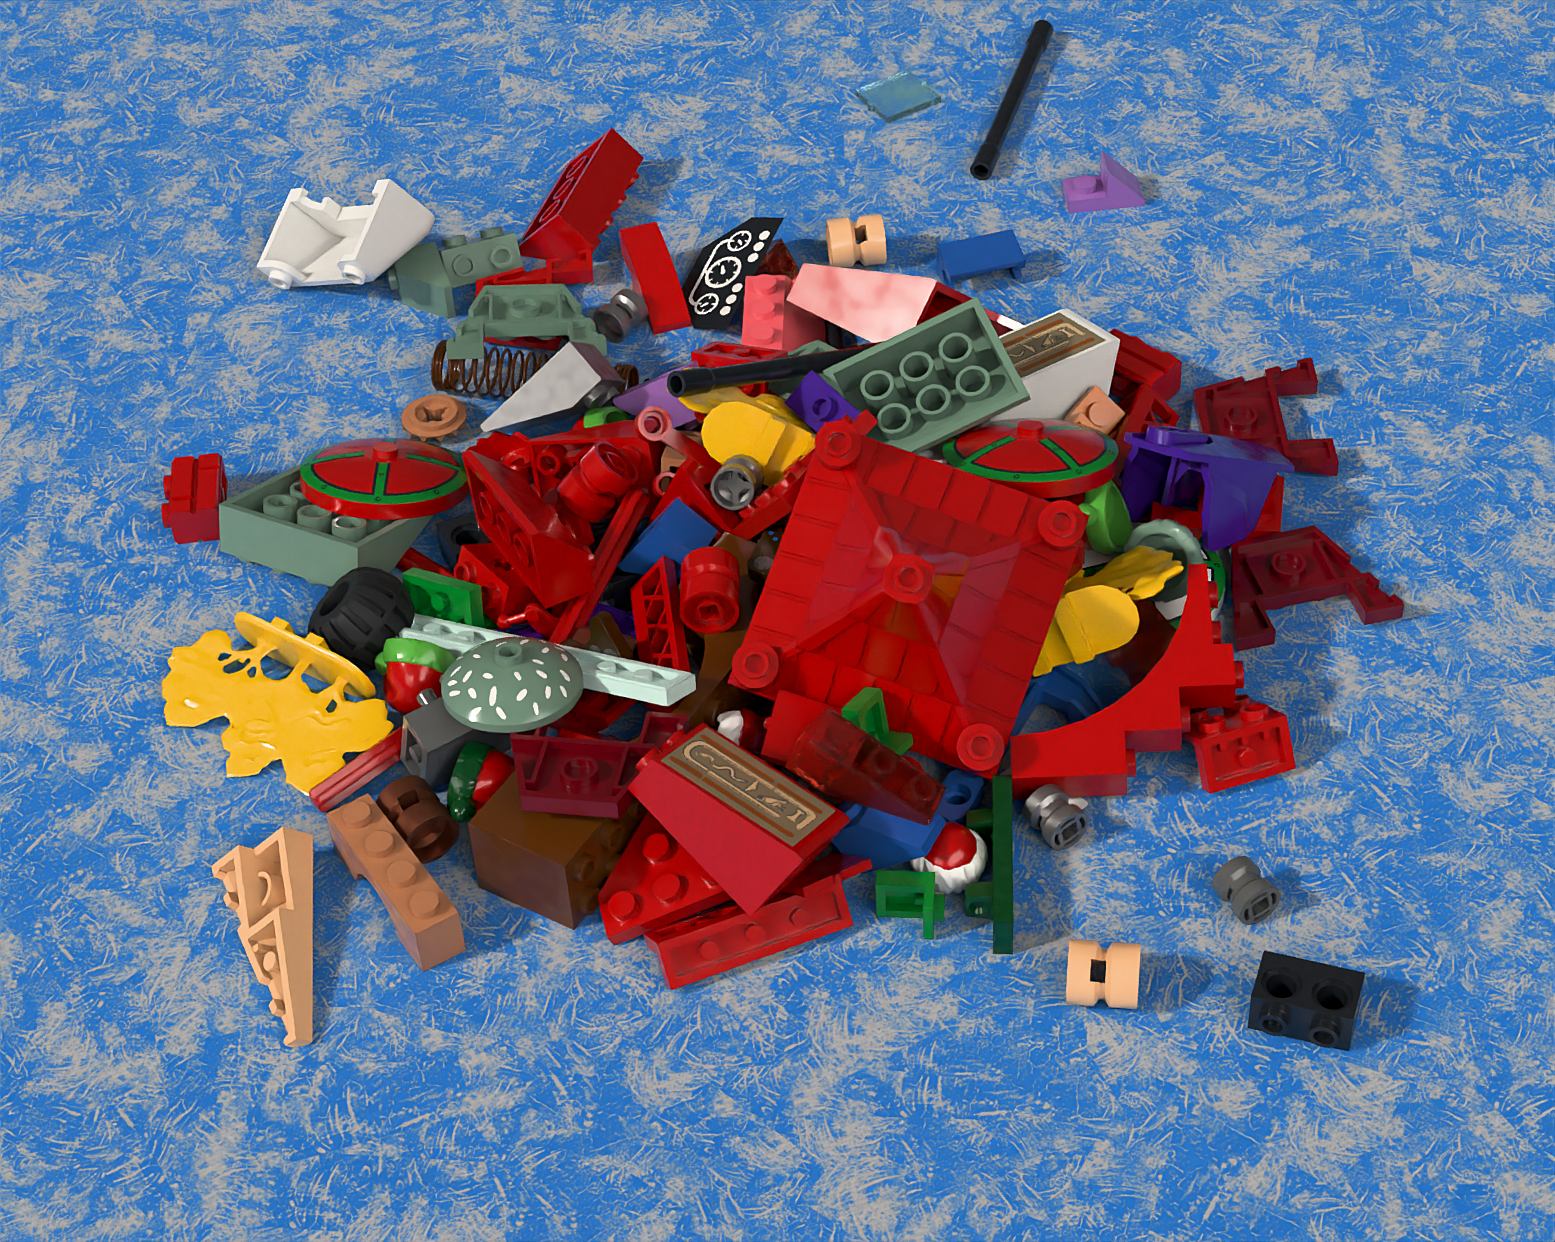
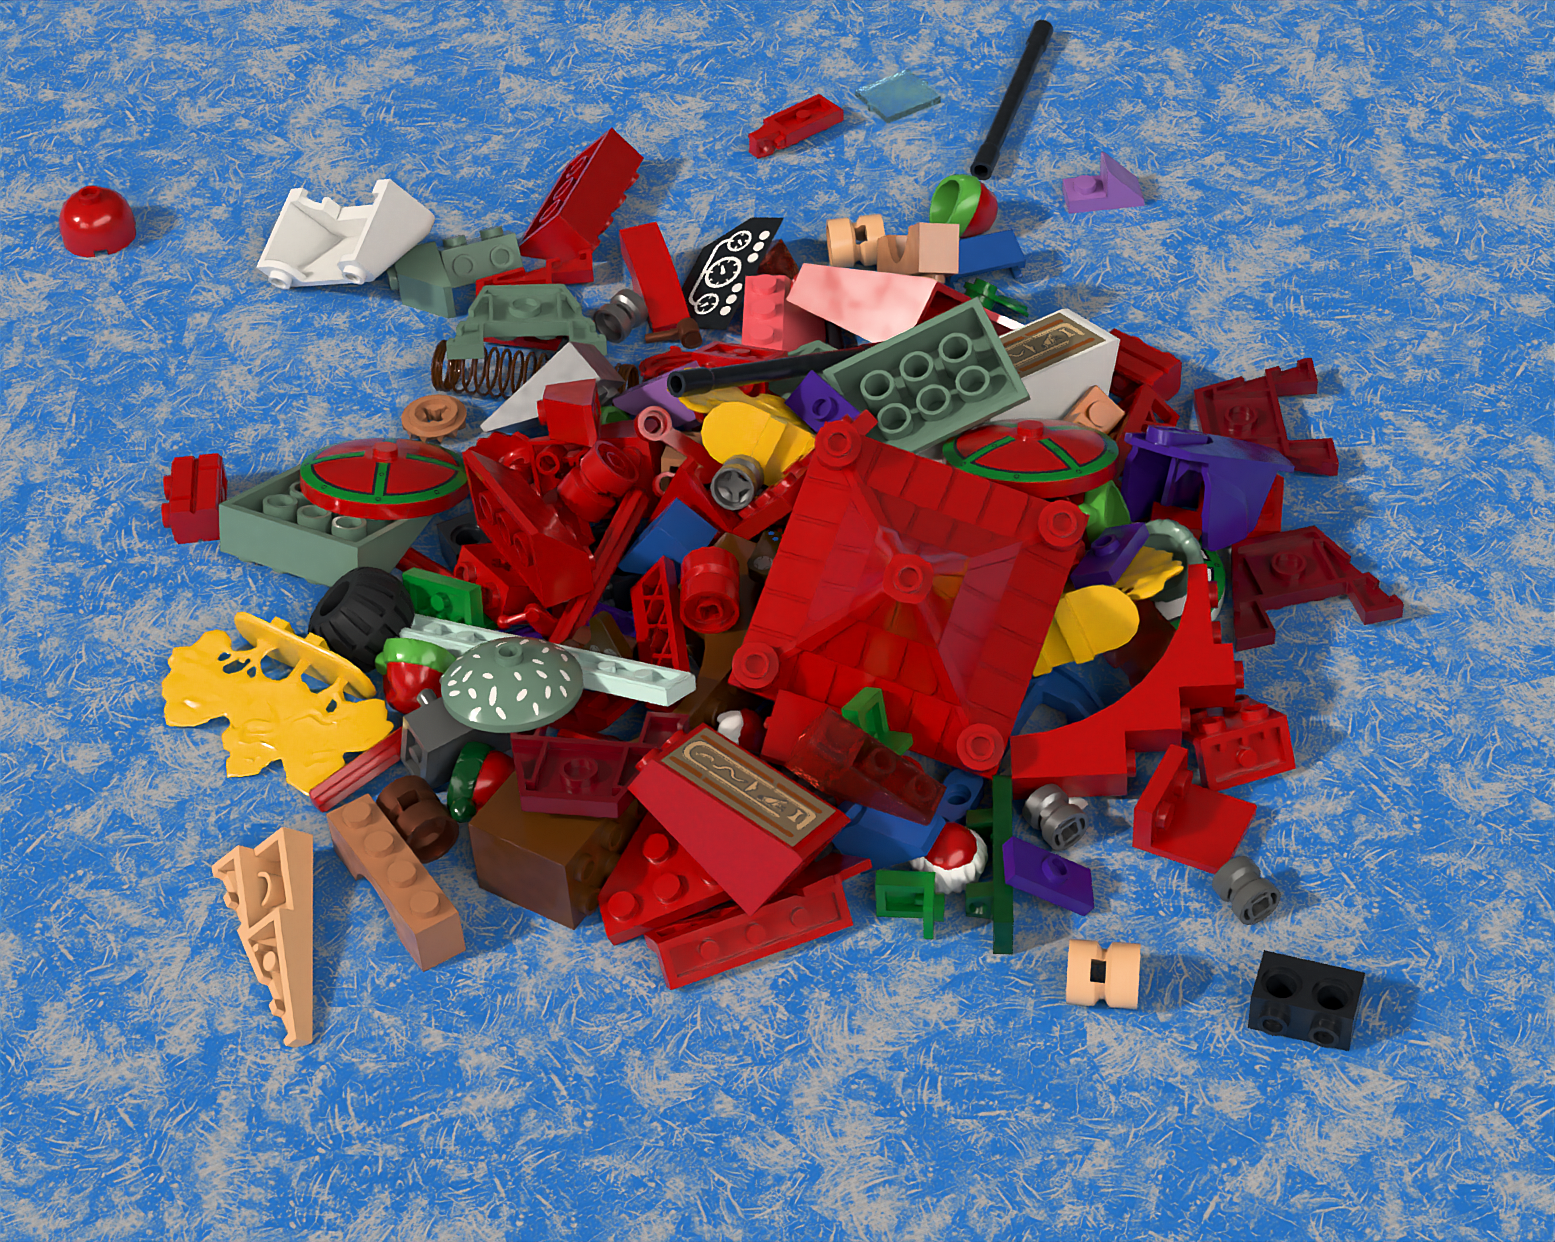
(96, 221): none -> red cylinder
(572, 411): none -> red slope
(663, 363): none -> red piece
(686, 331): none -> copper hand
(794, 125): none -> red hinge
(926, 251): none -> nougat arch
(964, 202): none -> bright green piece
(987, 297): none -> green plate
(1048, 876): none -> dark purple plate
(1110, 555): none -> dark purple plate
(1187, 819): none -> red bracket

